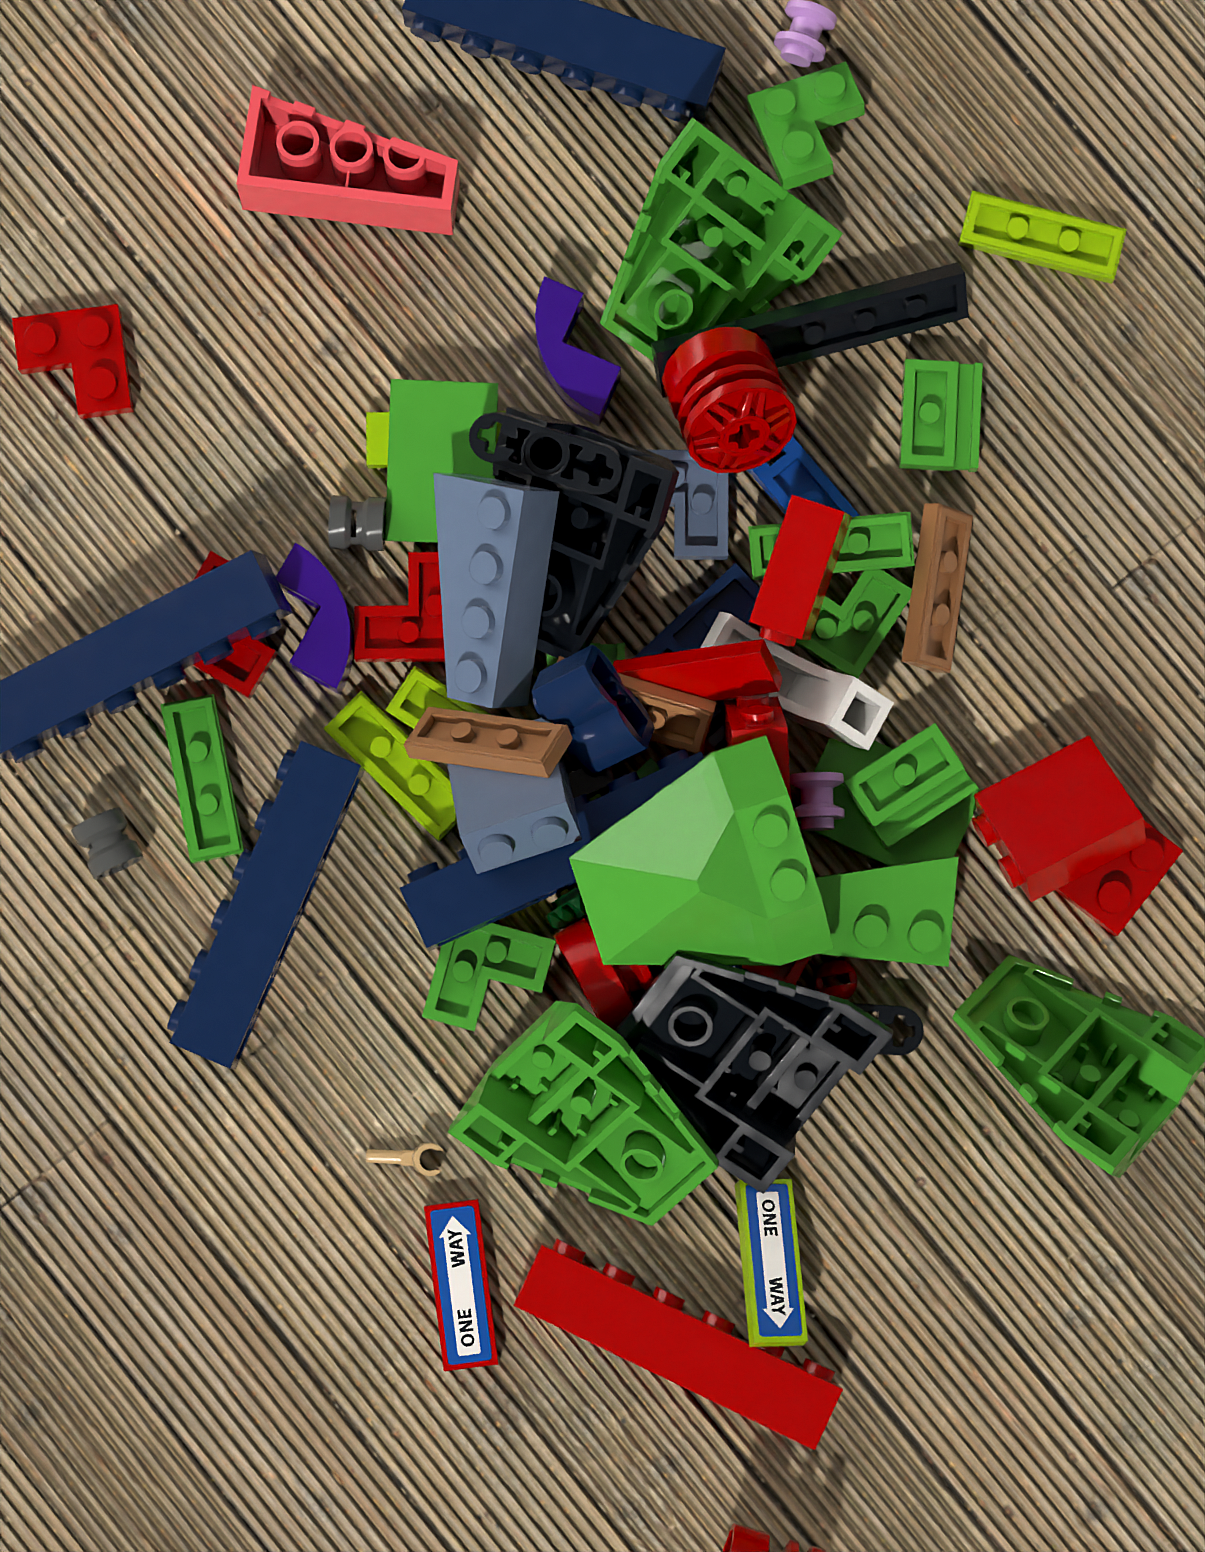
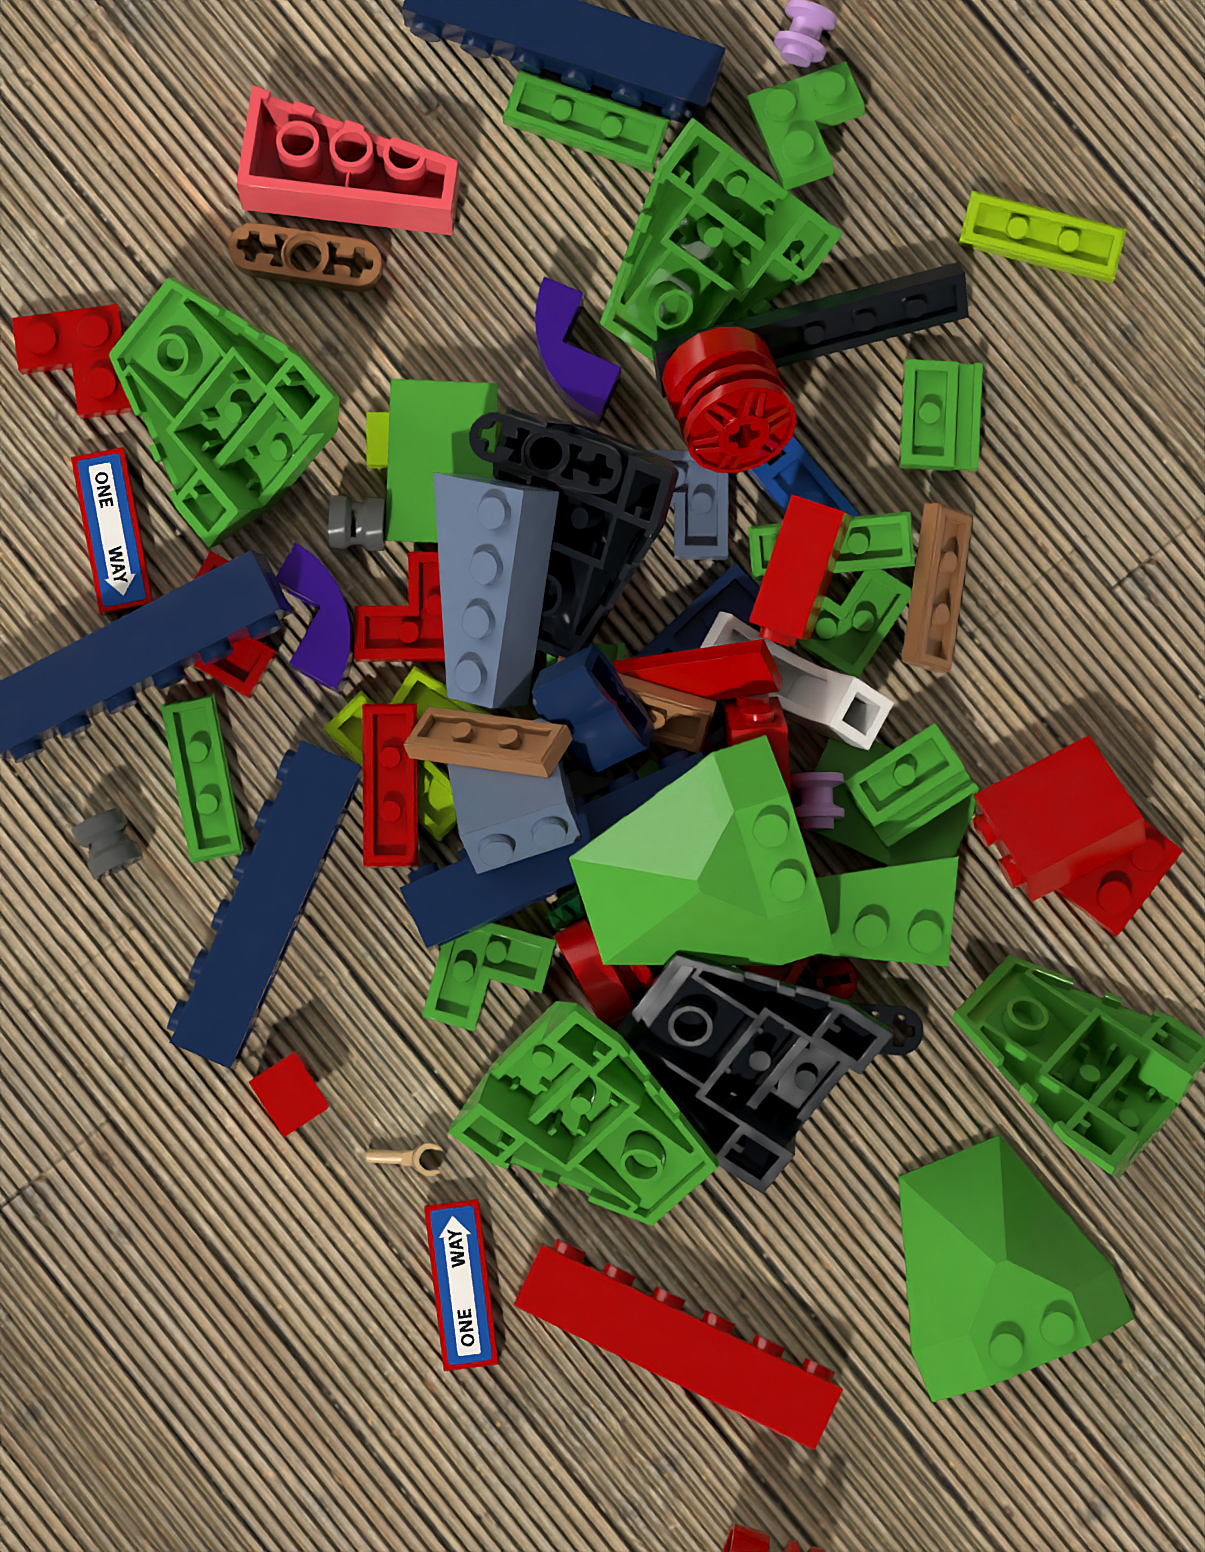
(112, 531): none -> tile
(224, 407): none -> bright green wedge
(265, 263): none -> medium nougat beam
(289, 1094): none -> red panel
(389, 787): none -> red tile
(586, 121): none -> bright green tile
(771, 1265): tile -> none
(997, 1272): none -> bright green wedge

